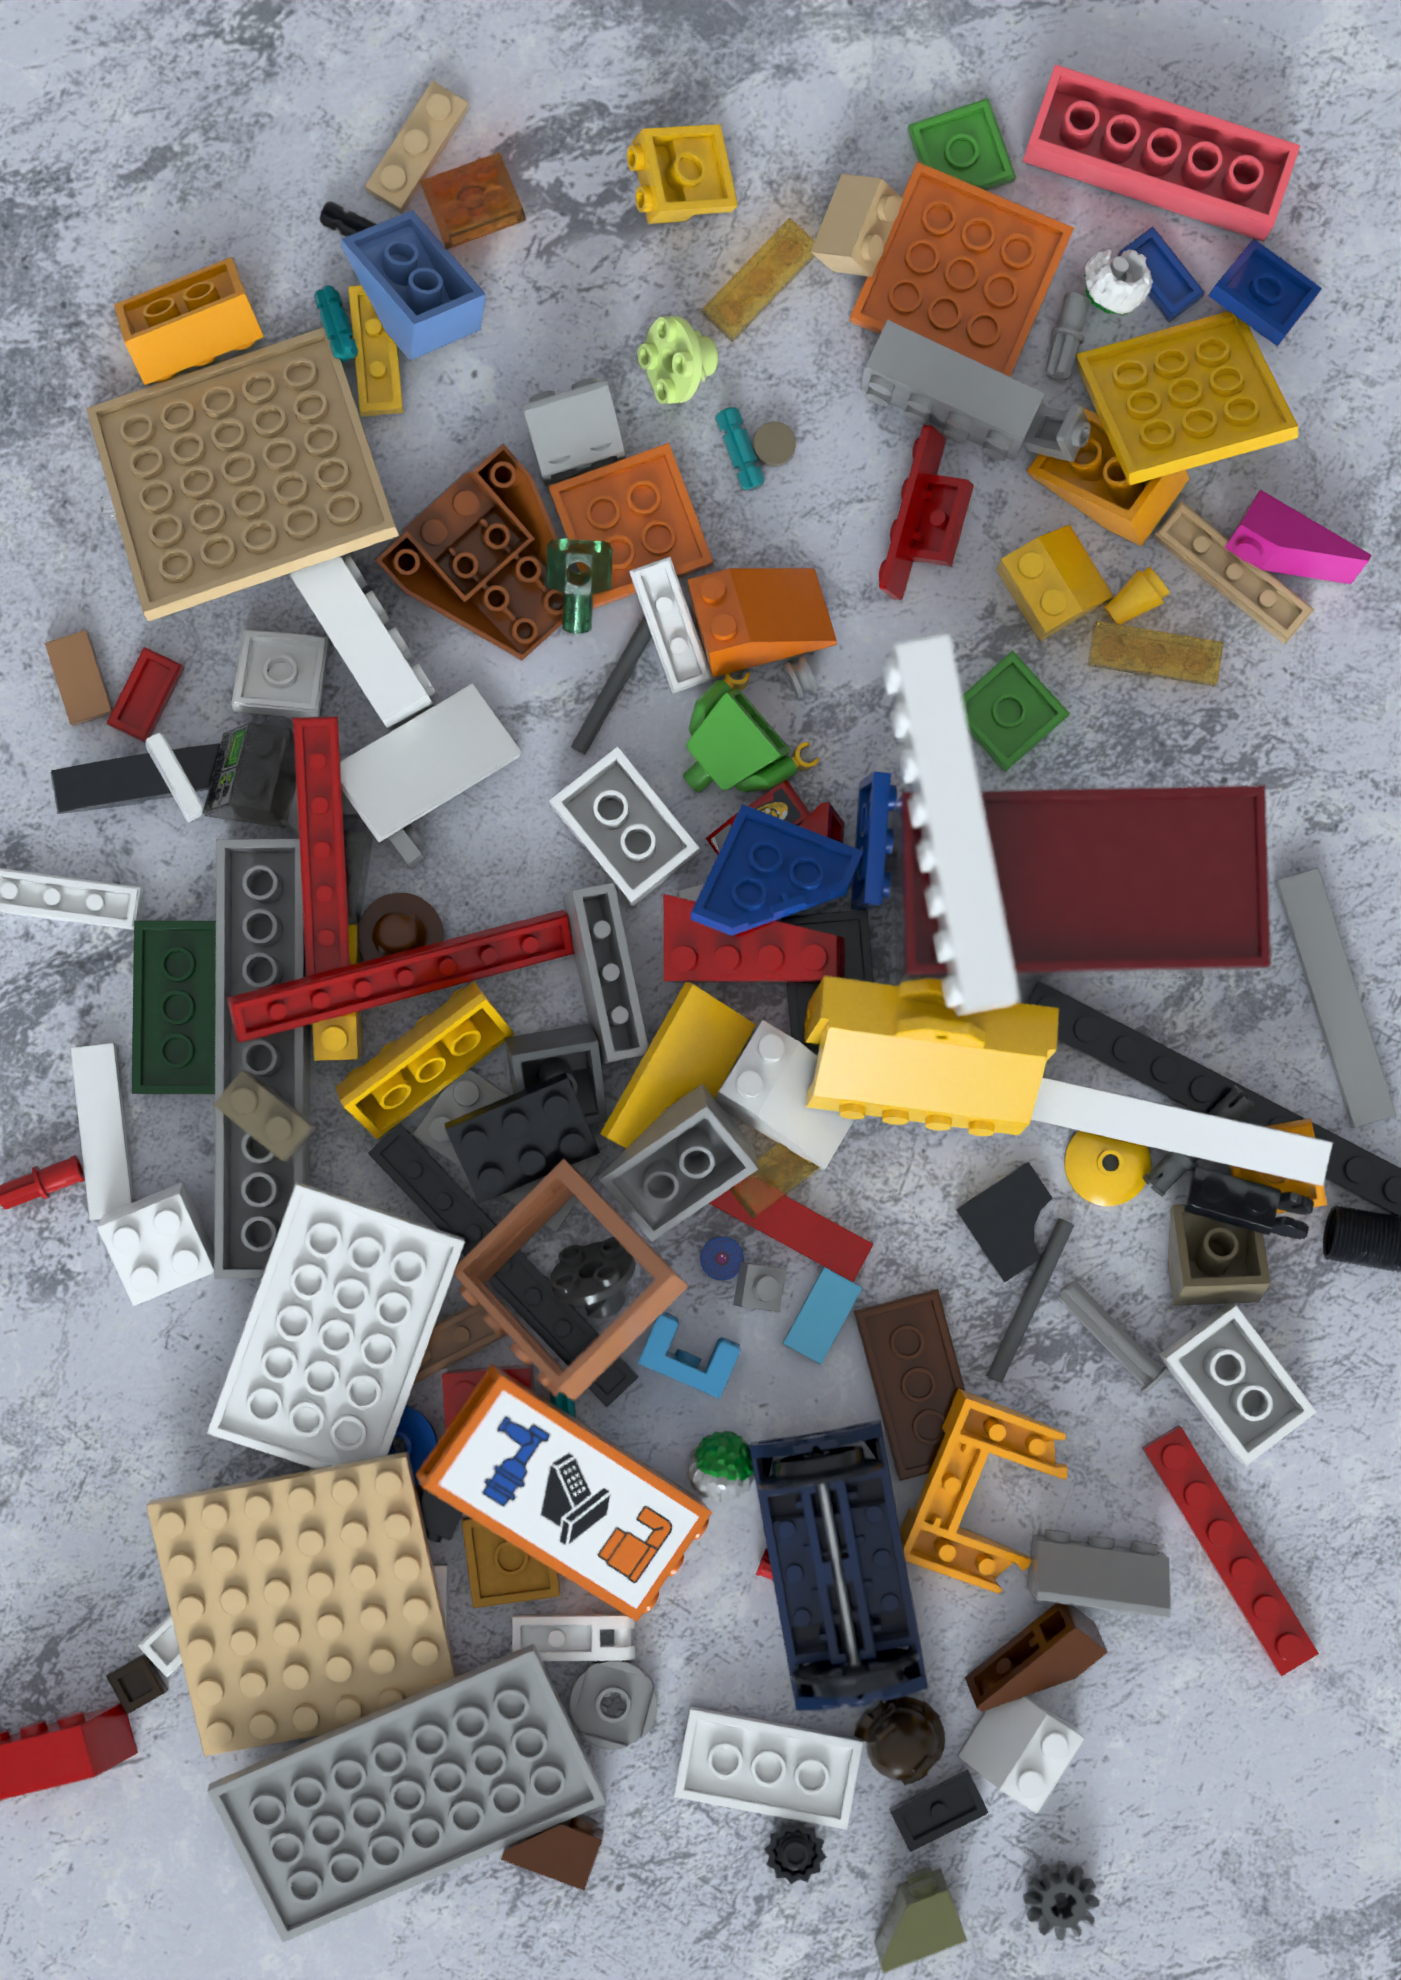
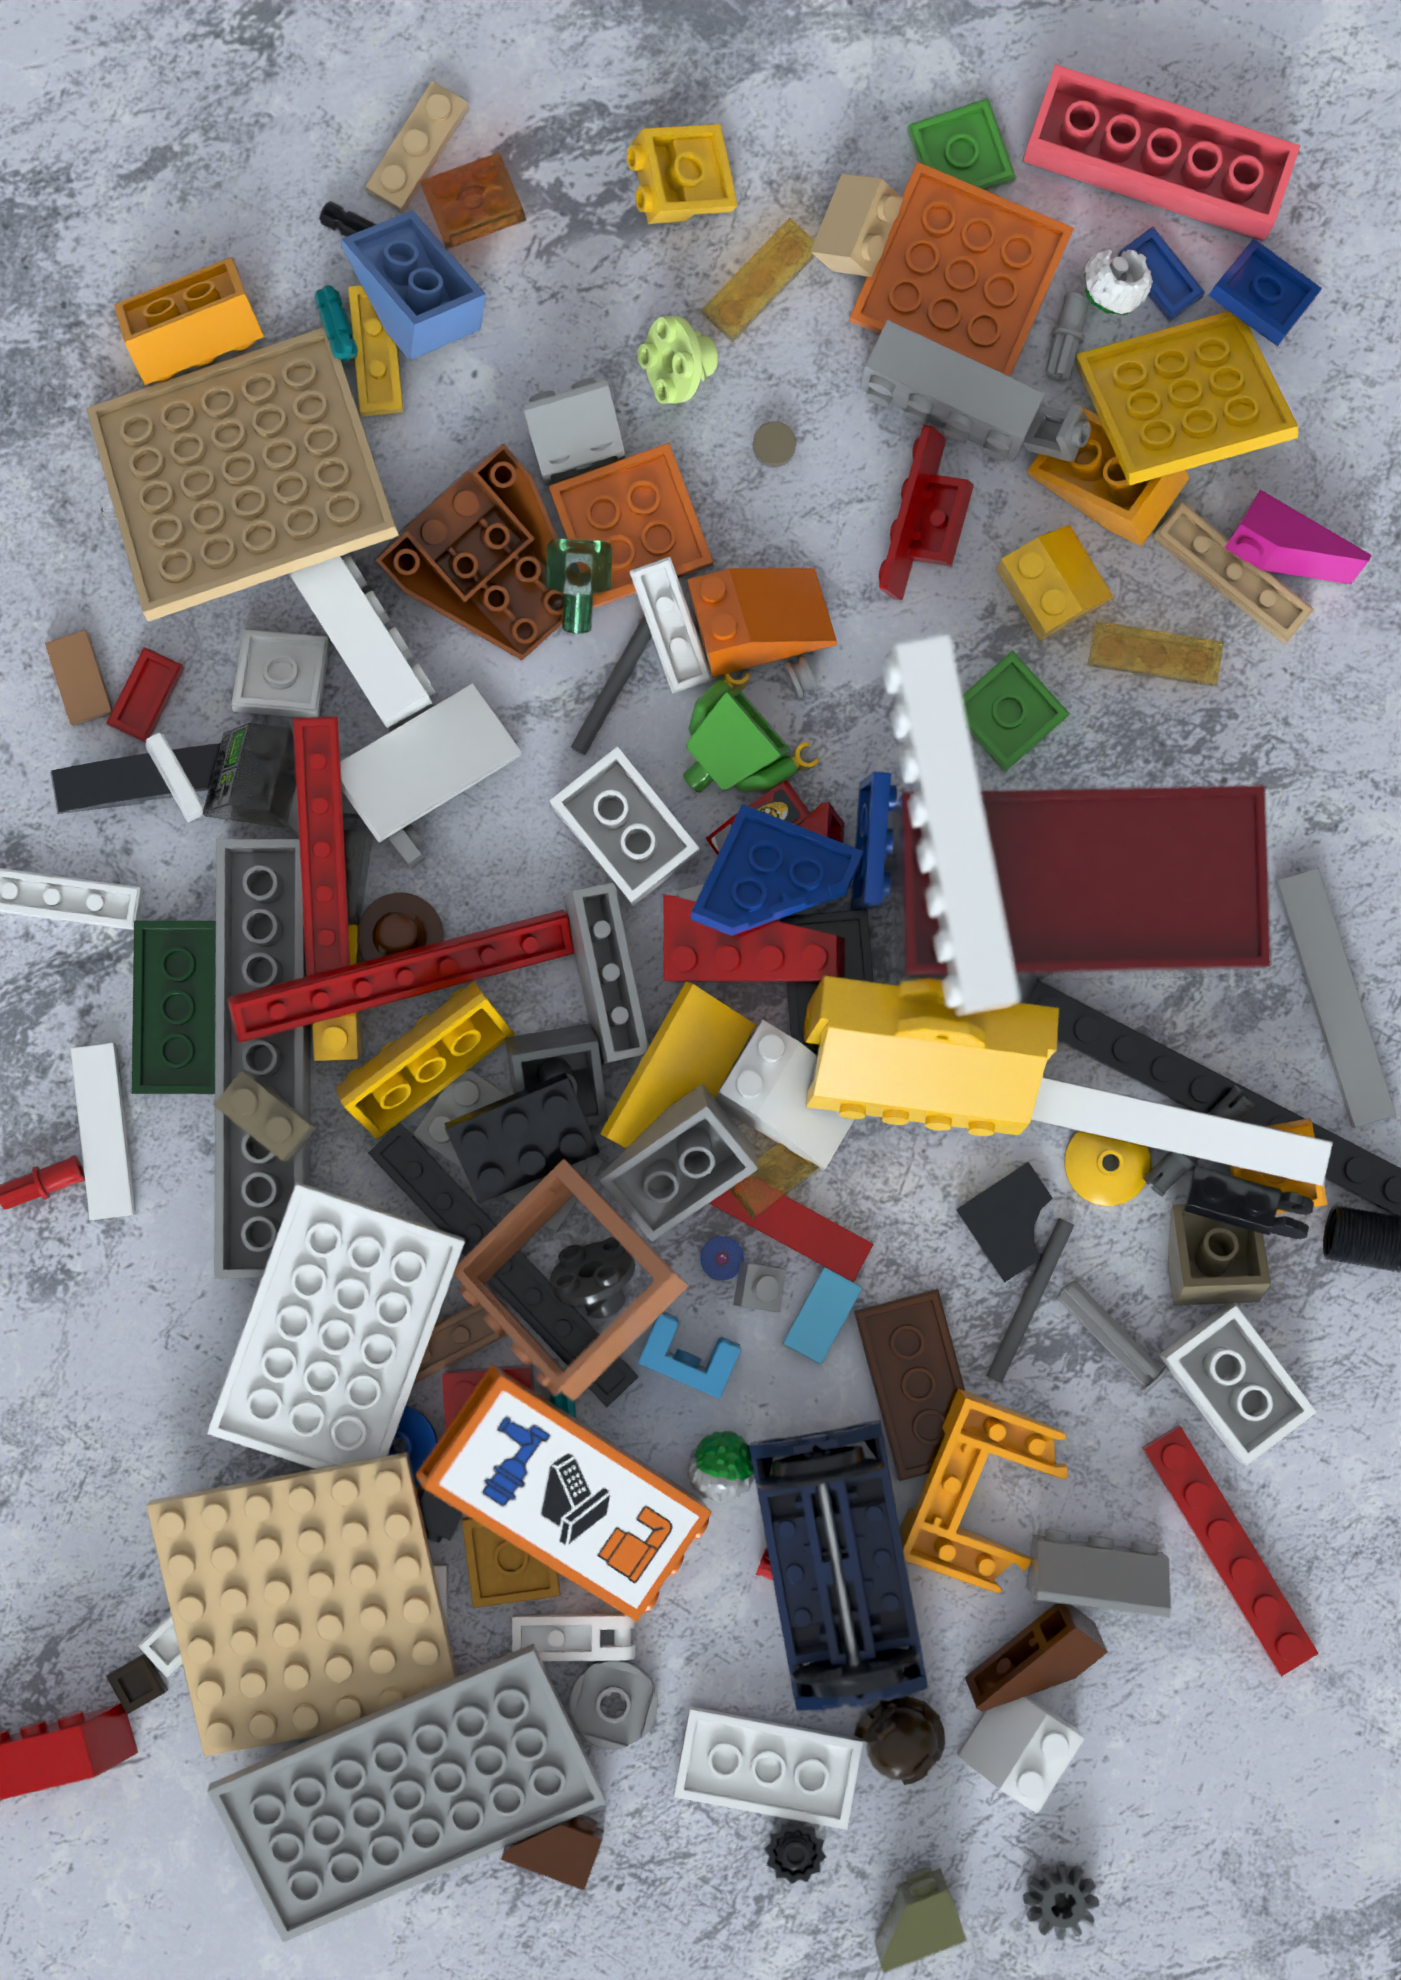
(157, 1243): white brick -> none
(739, 448): teal axle -> none
(938, 1810): black plate -> none
(1139, 595): yellow cone -> none

